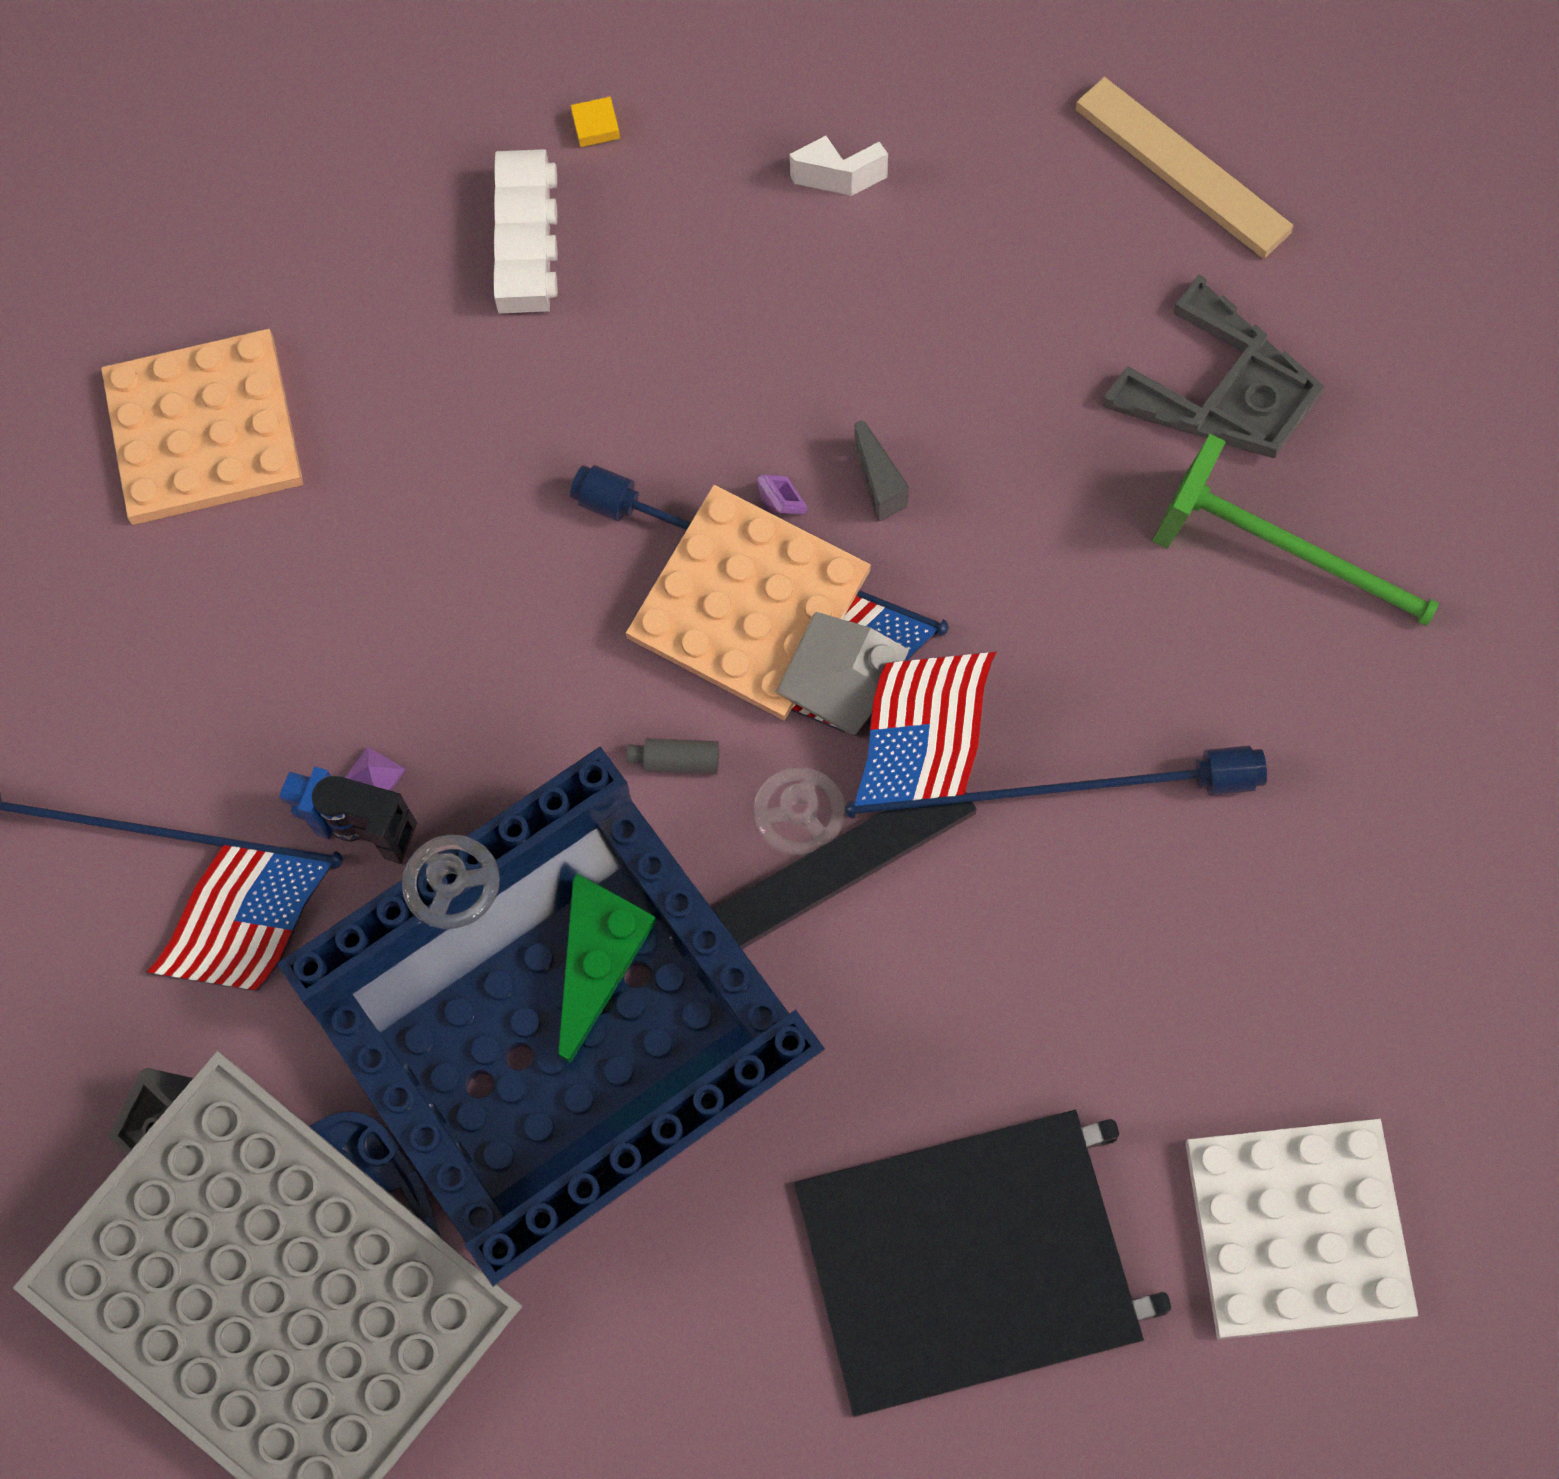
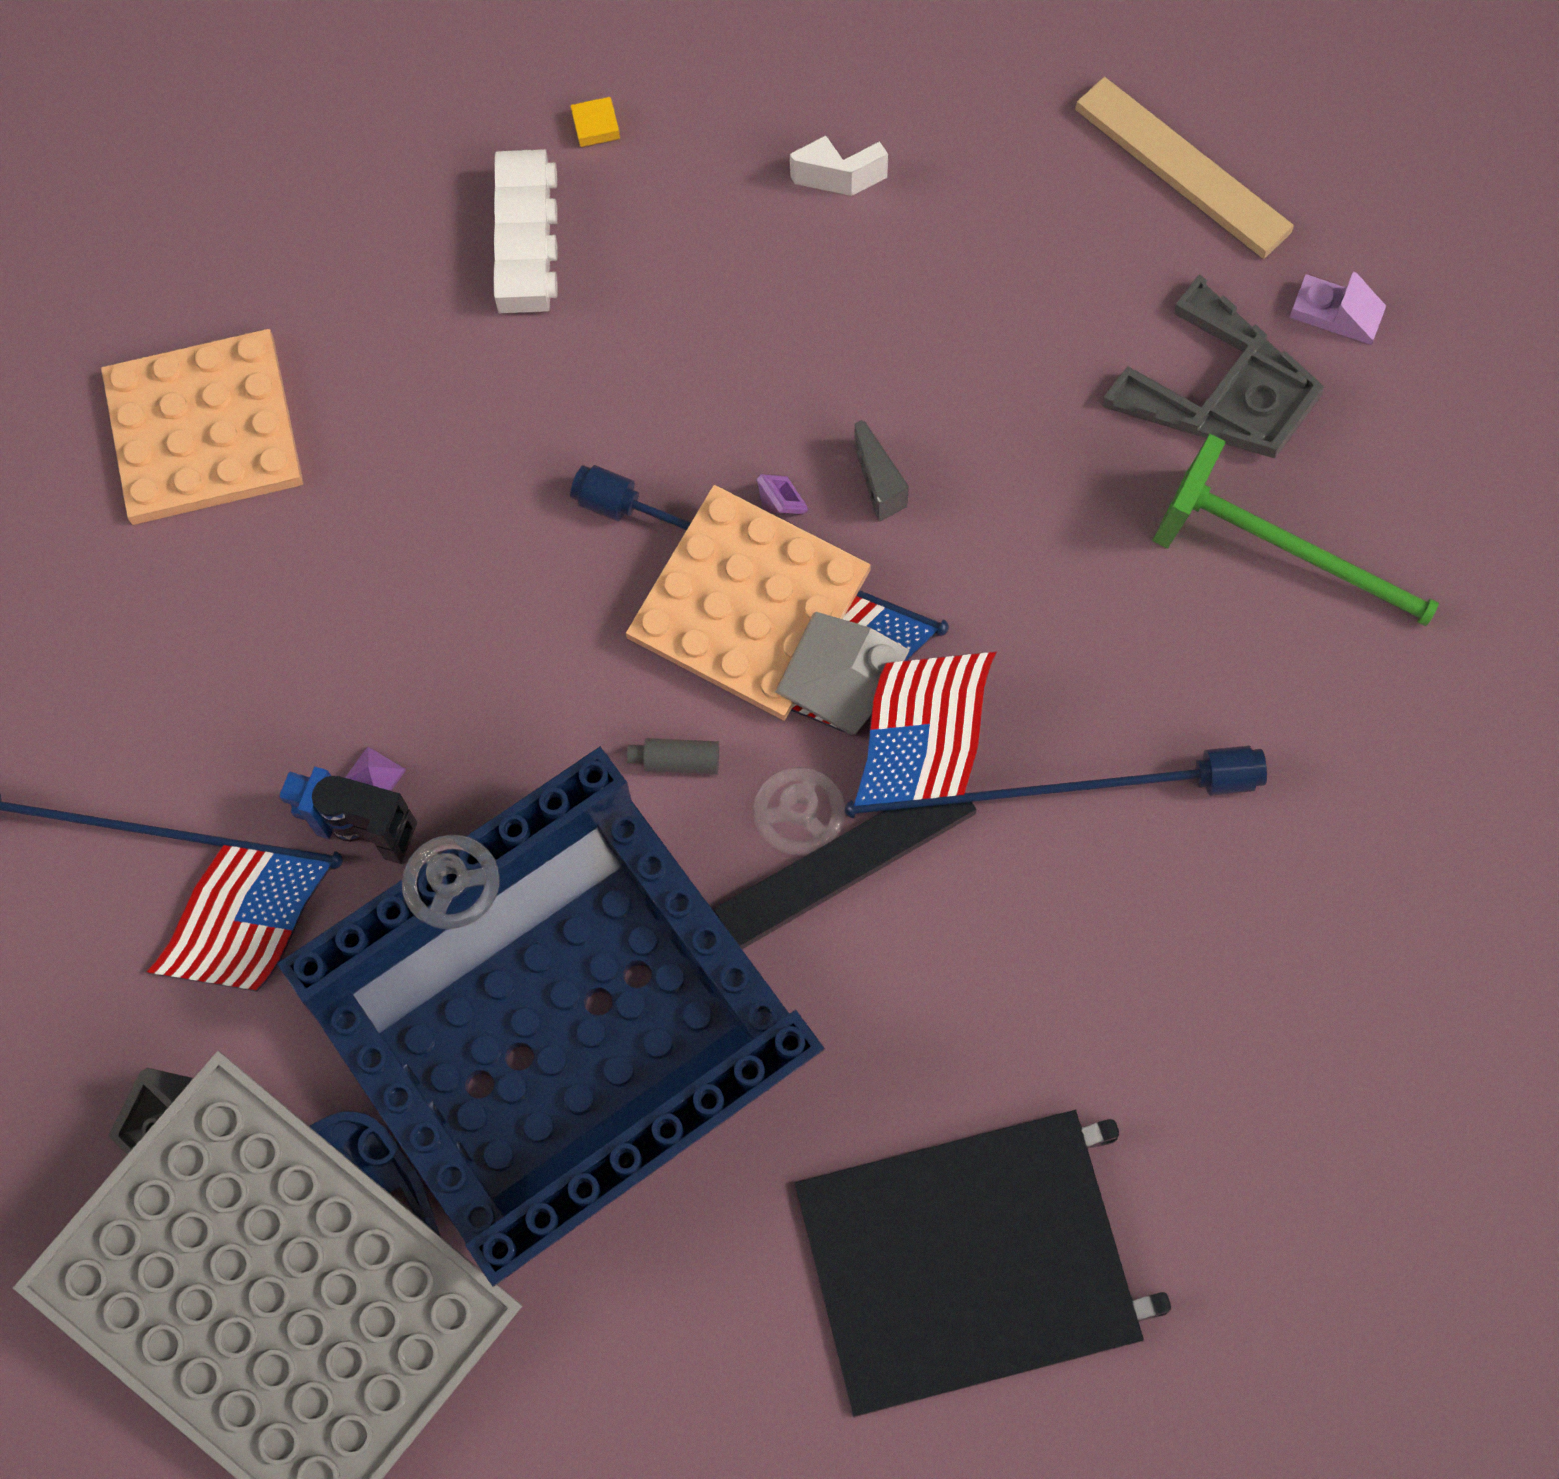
(600, 949): green wing -> none
(1300, 1229): white plate -> none
(1339, 309): none -> lavender slope

